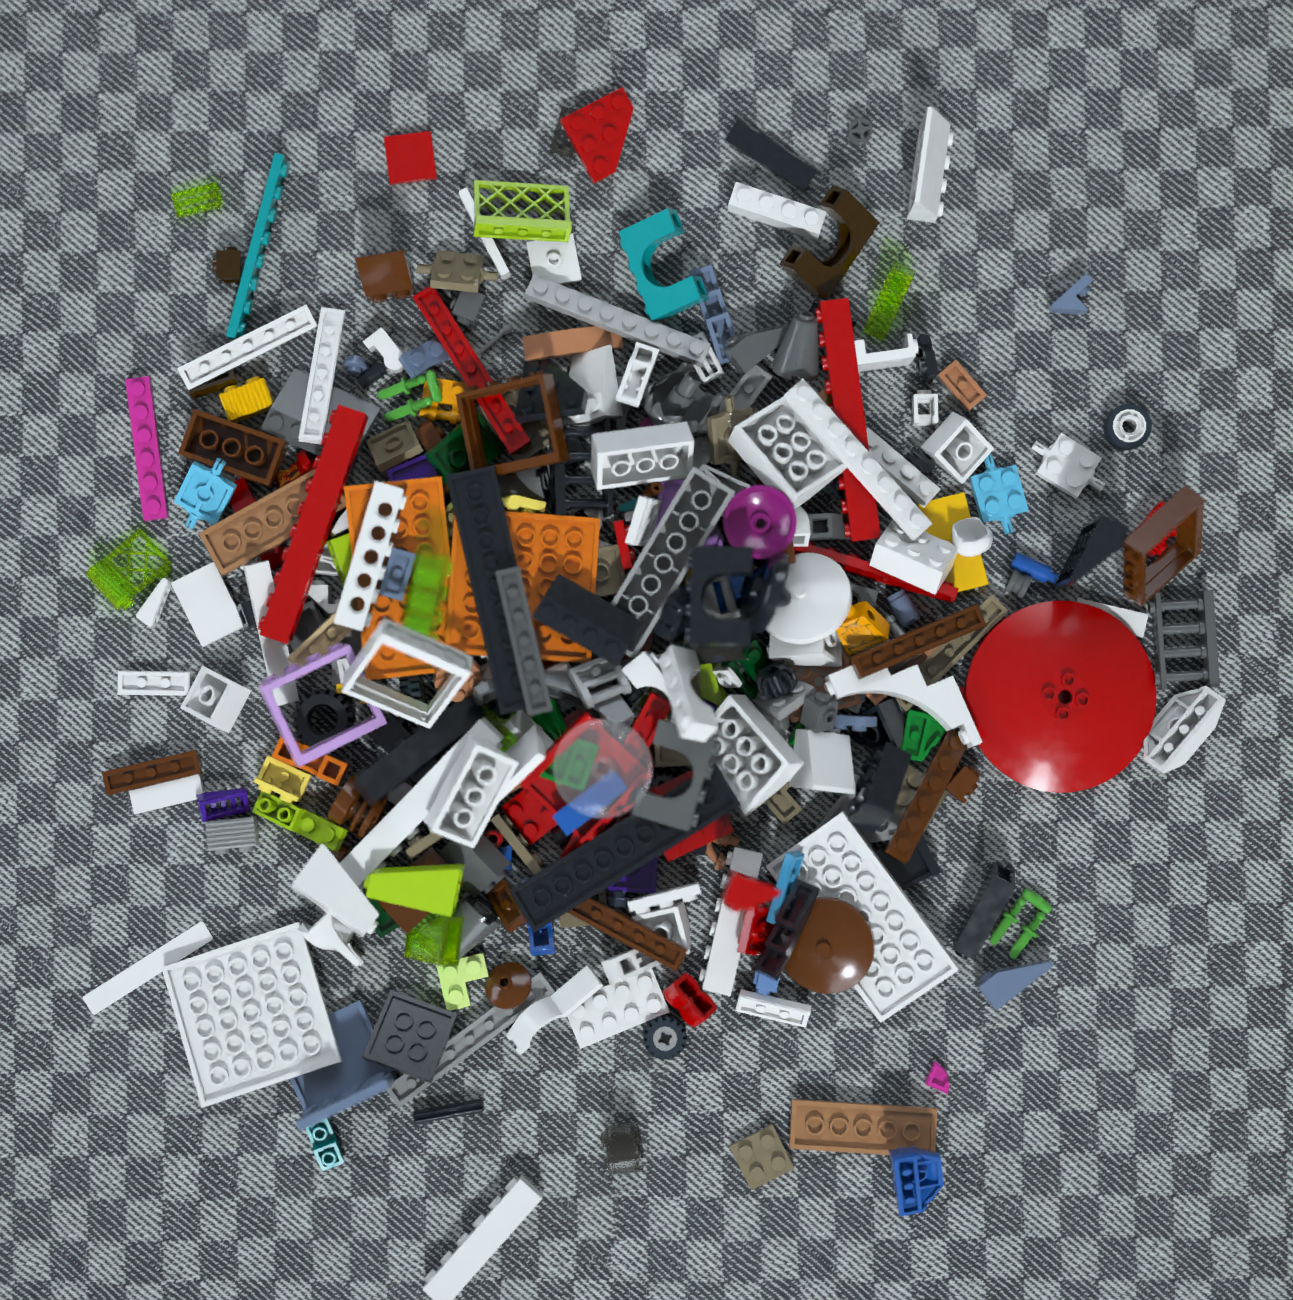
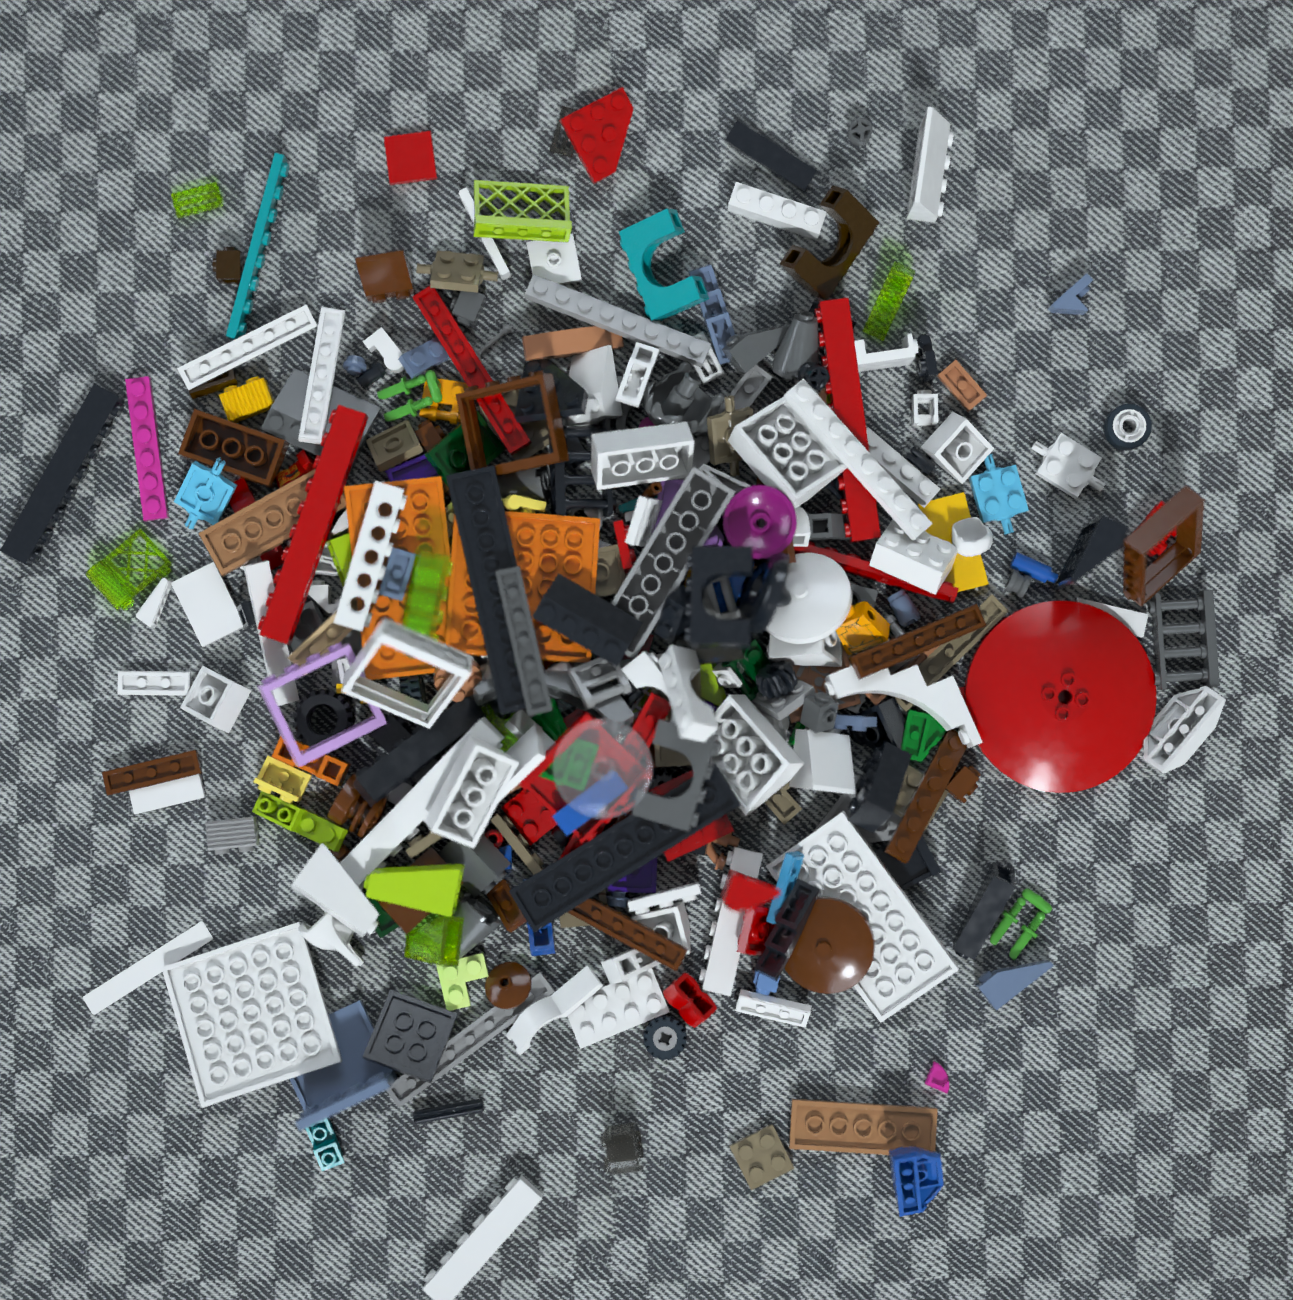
(62, 475): none -> black brick
(216, 796): dark purple slope -> none
(816, 380): none -> black wheel

